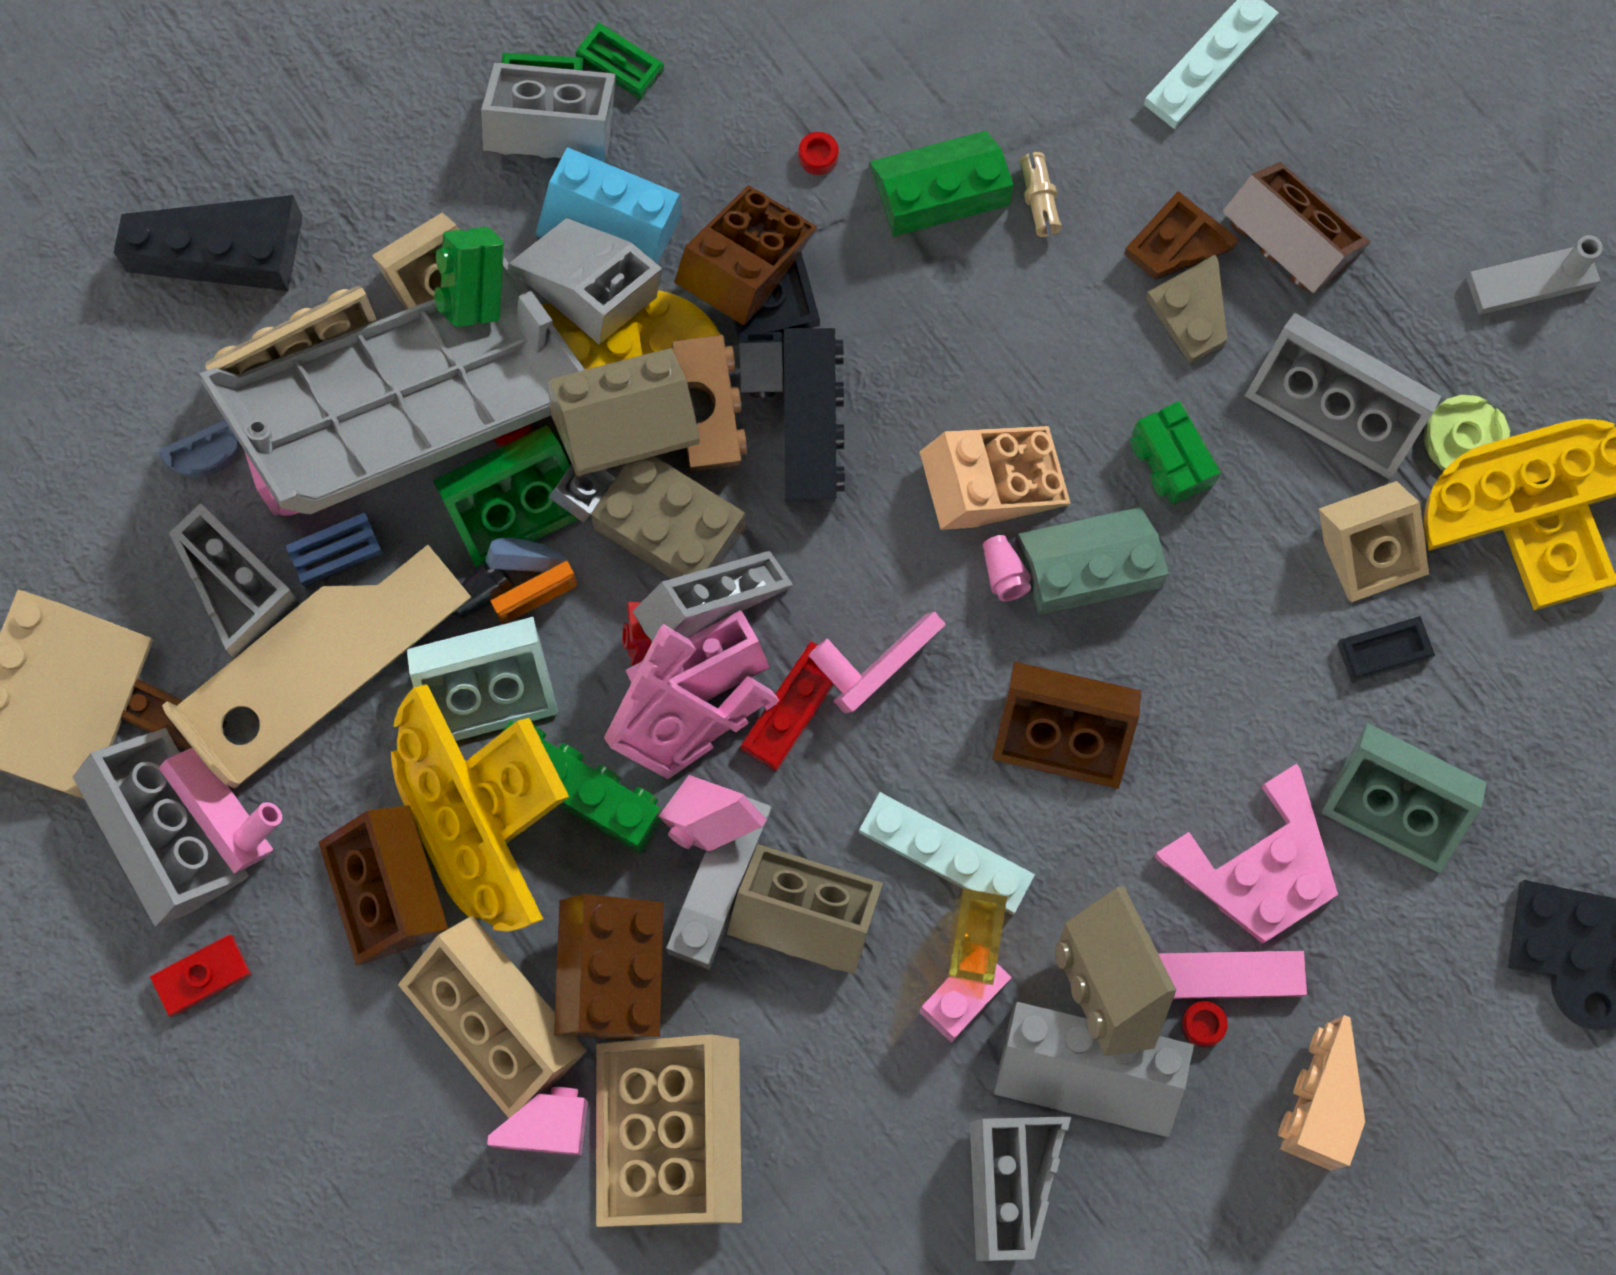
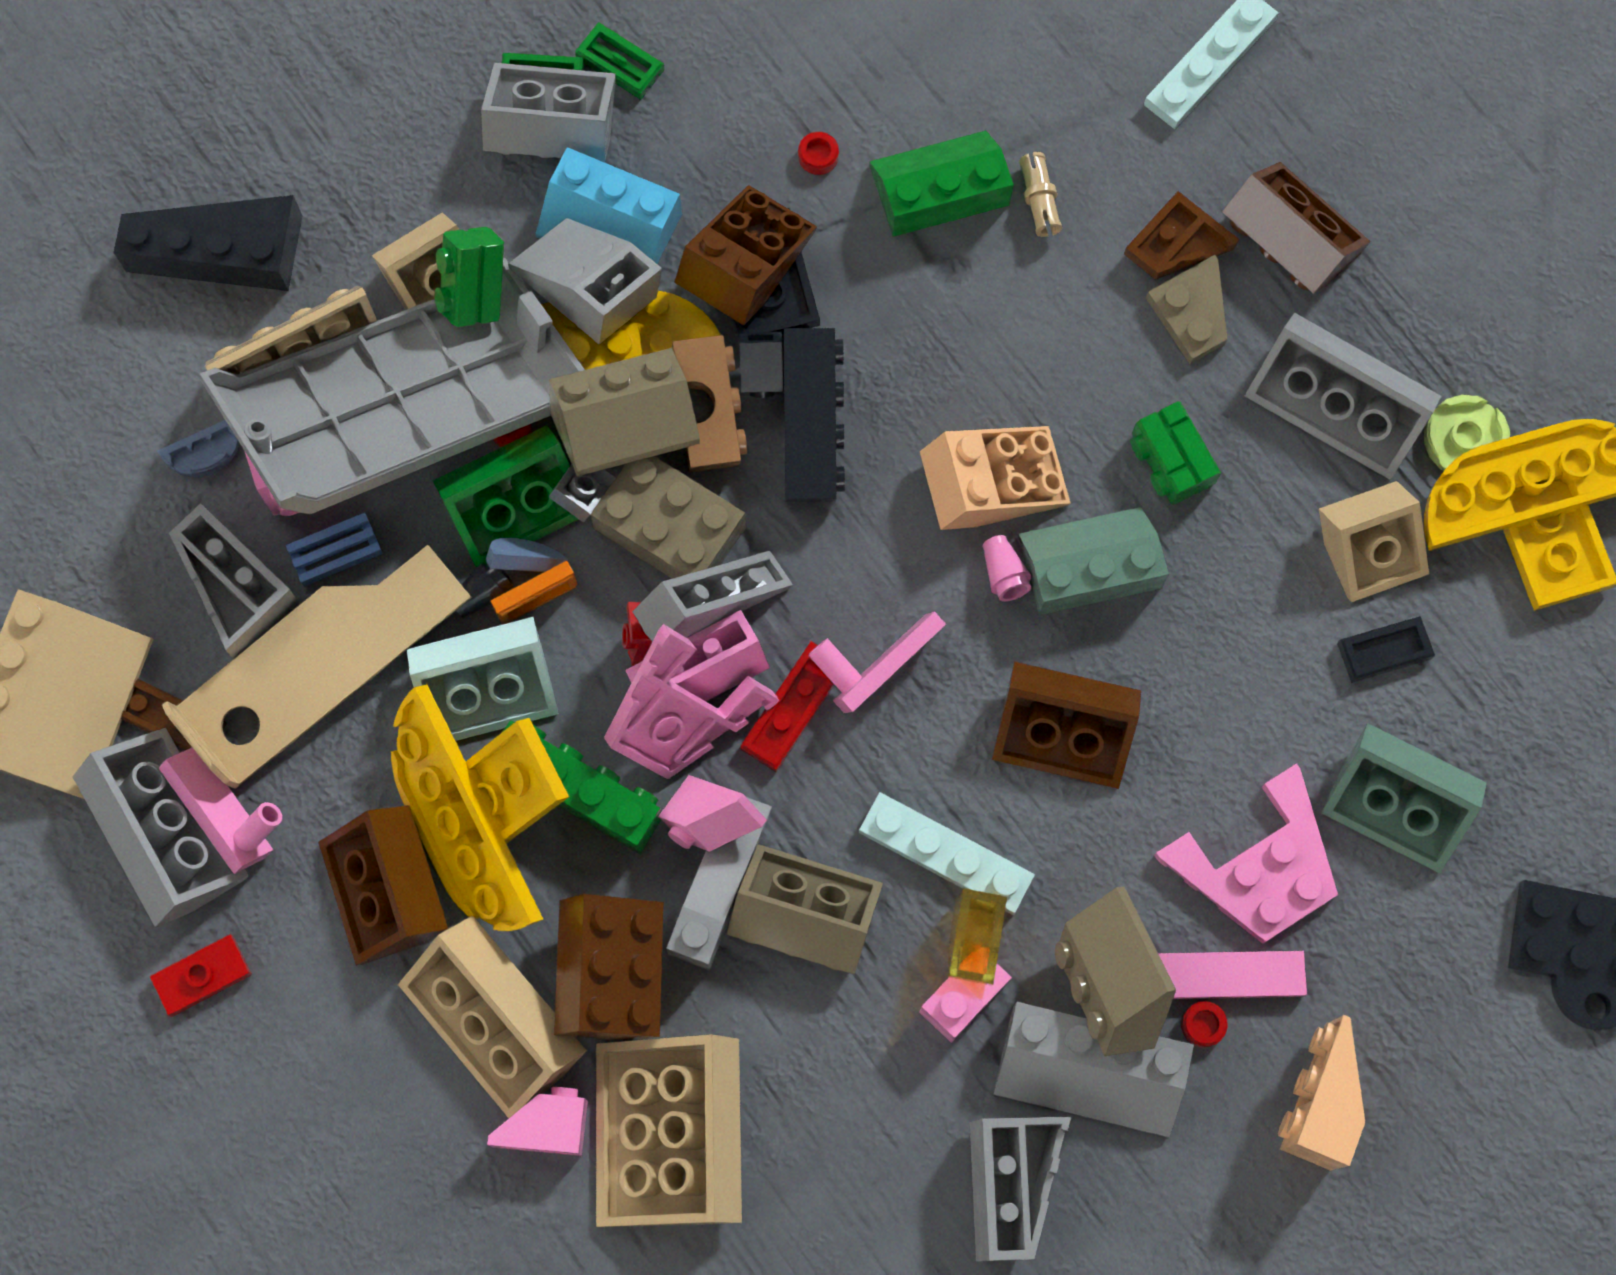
(1536, 277): light grey piece -> none

